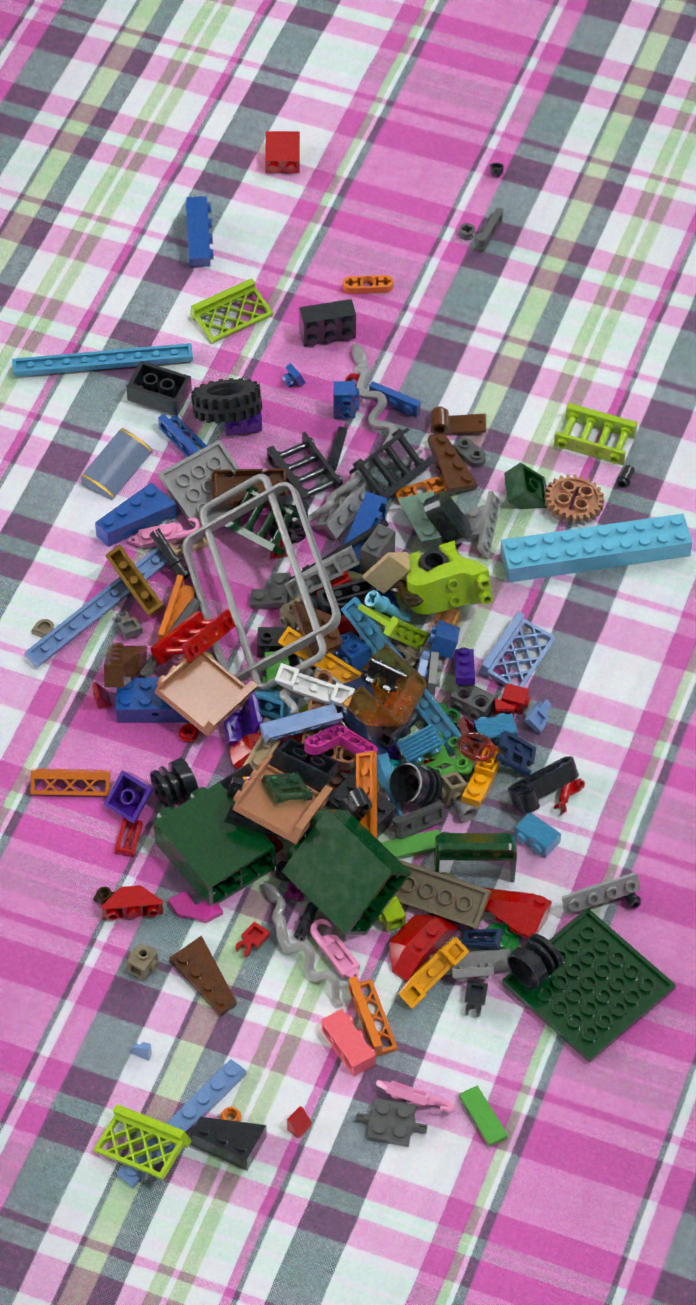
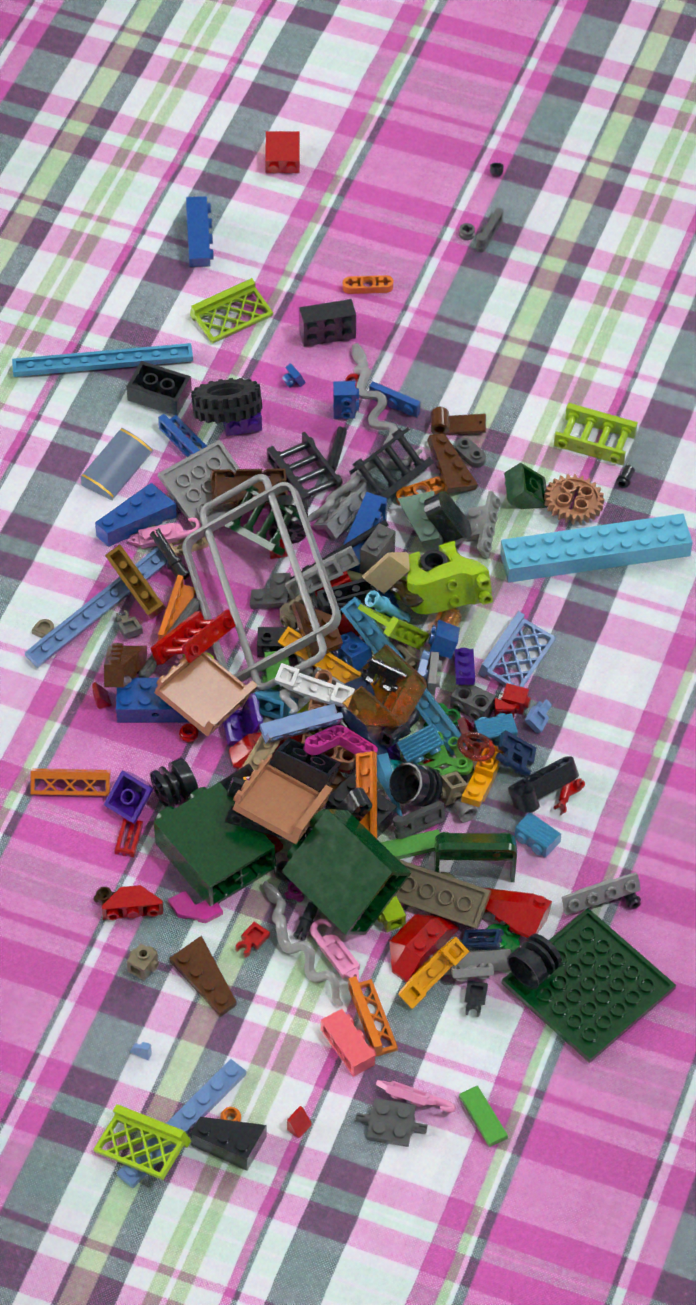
(286, 787): clear green plate -> none

